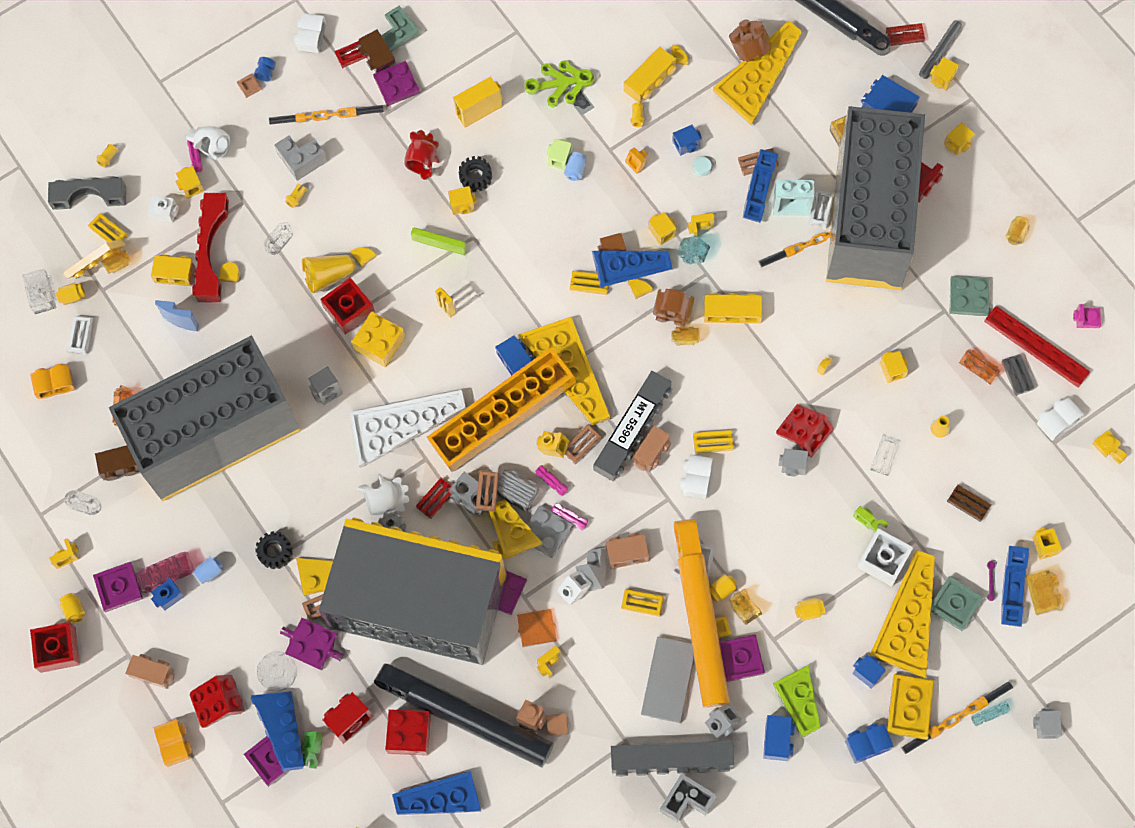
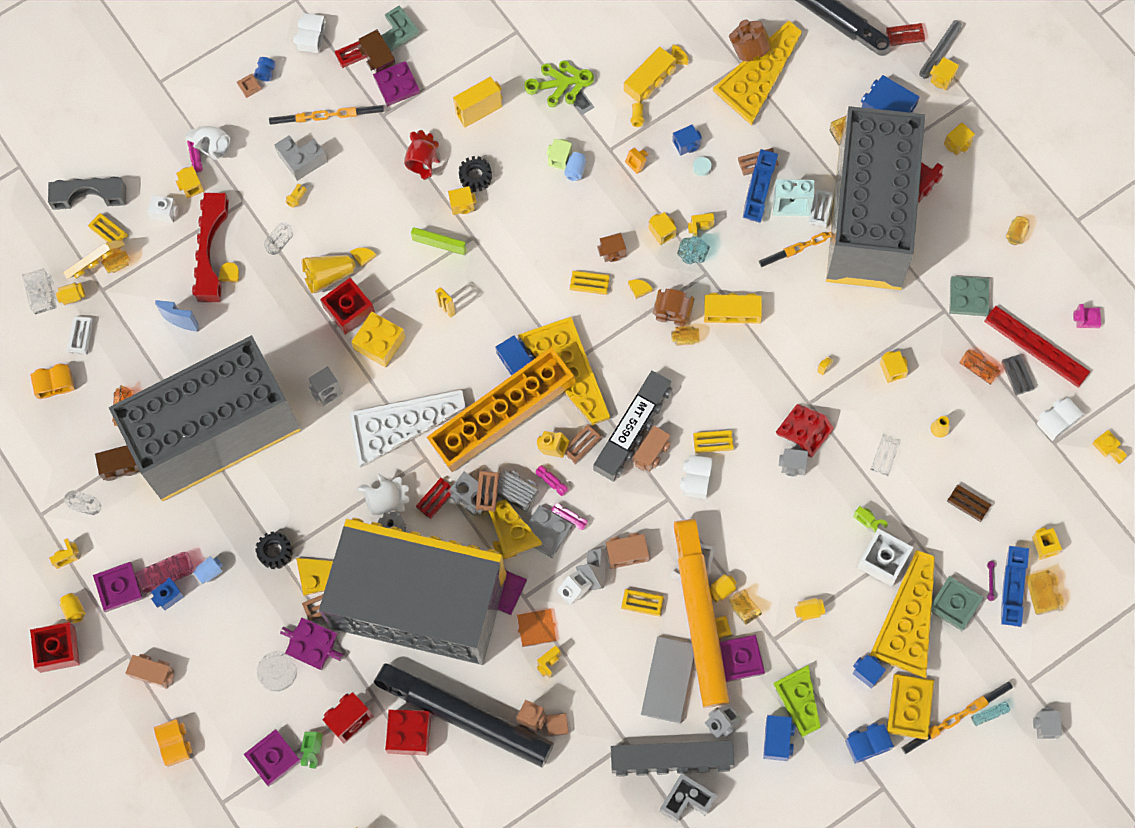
(104, 159): yellow pin -> none
(173, 270): yellow brick -> none
(216, 700): red bracket -> none
(280, 726): blue wing -> none
(447, 795): blue wing -> none
(622, 266): blue wing -> none

